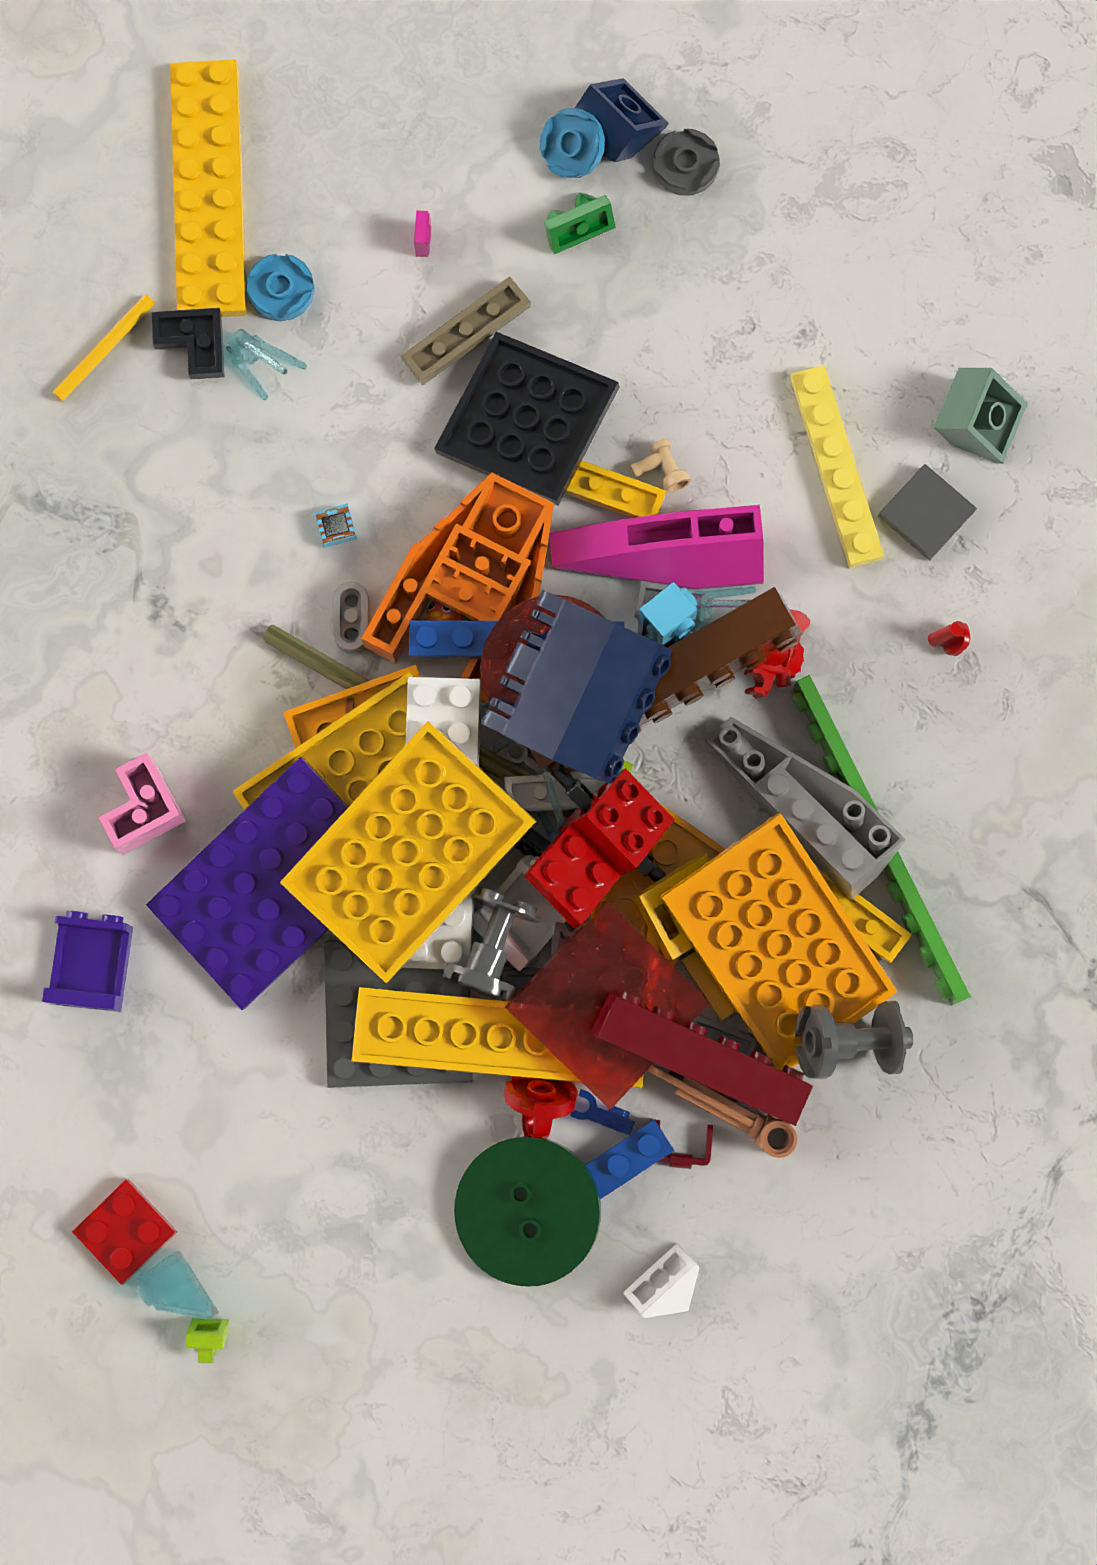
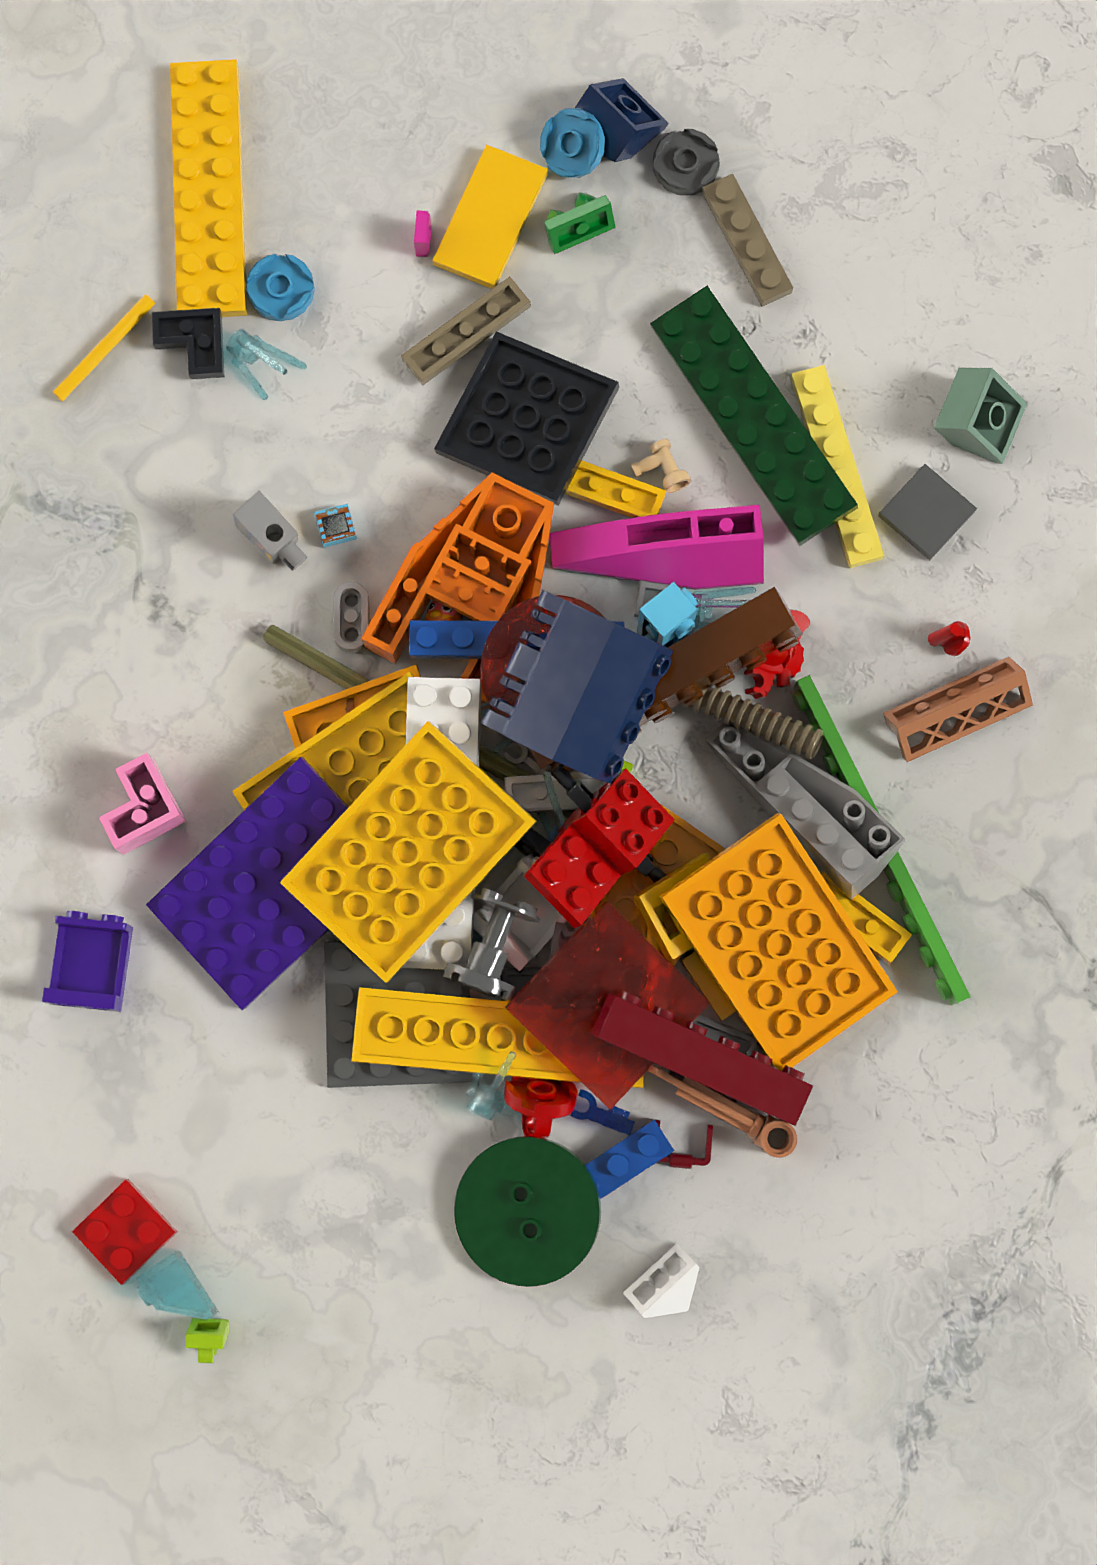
(259, 520): none -> light grey torso
(487, 1098): none -> clear light blue plant
(490, 217): none -> yellow tile
(747, 240): none -> dark tan plate
(754, 416): none -> dark green plate
(760, 721): none -> dark tan piece
(829, 1040): dark grey piece -> none
(959, 696): none -> nougat fence

